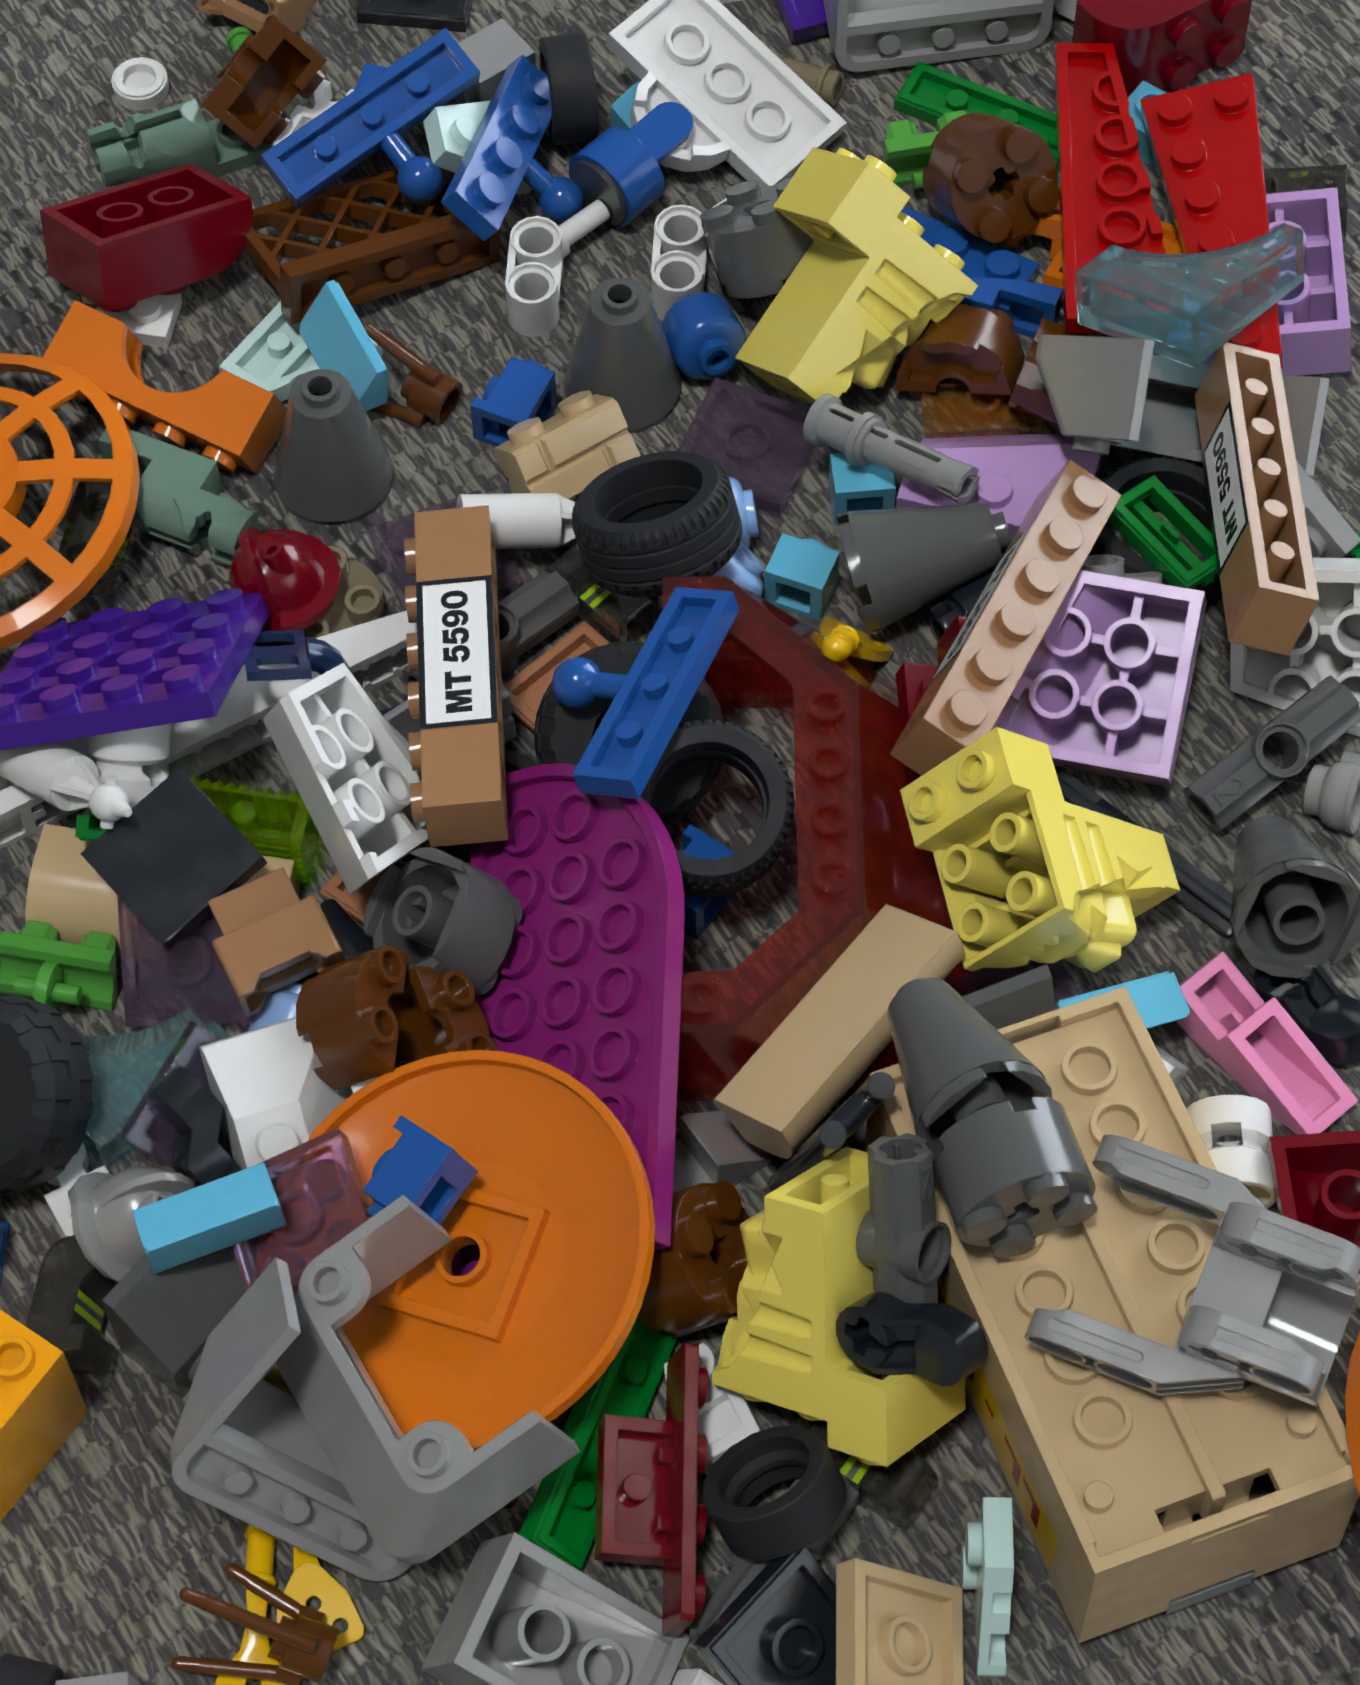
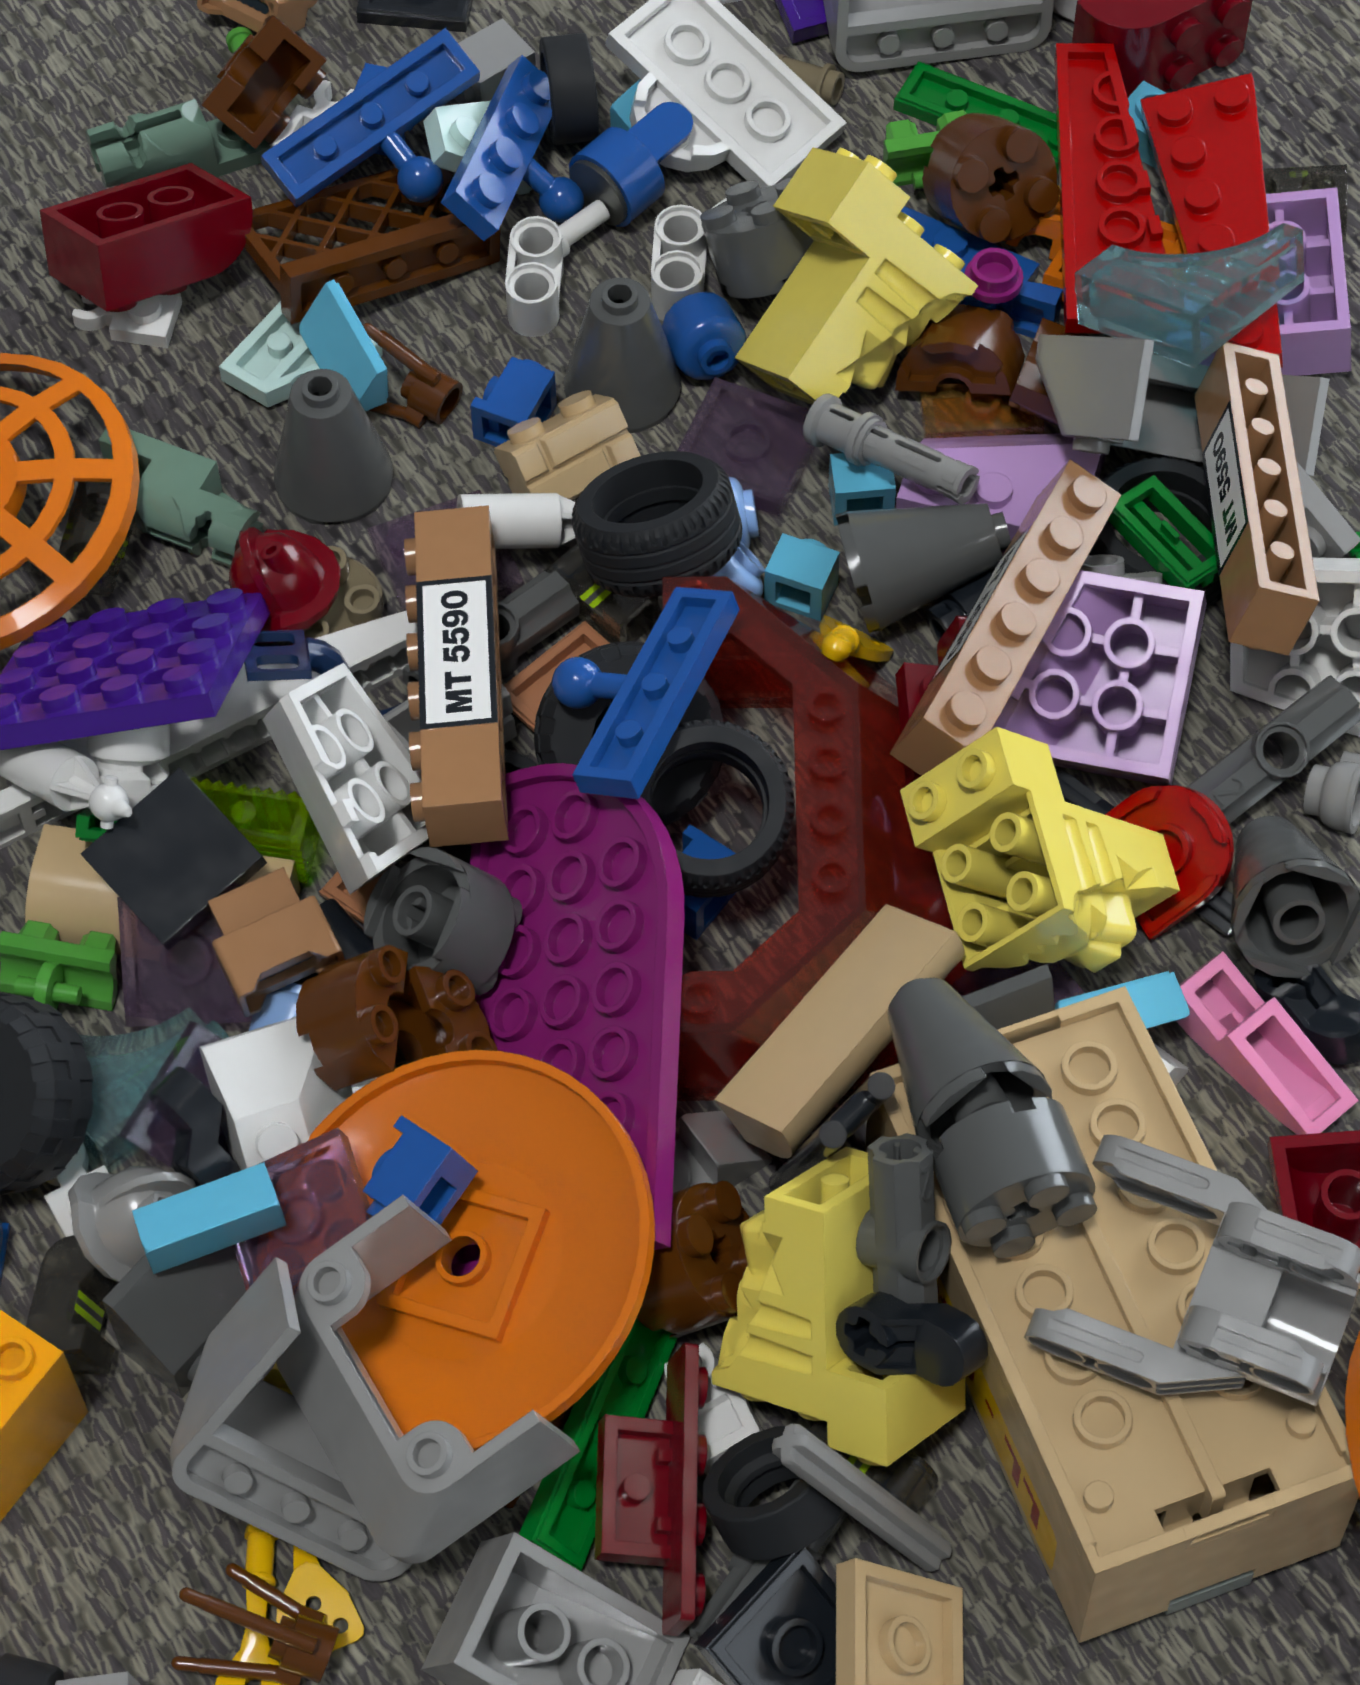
(140, 83): white tile -> none
(225, 416): orange arch -> none
(861, 1497): none -> light grey axle
(989, 1570): light aqua wing -> none
(996, 275): none -> magenta plate
(1197, 845): none -> red tile
(1237, 1139): white wheel -> none

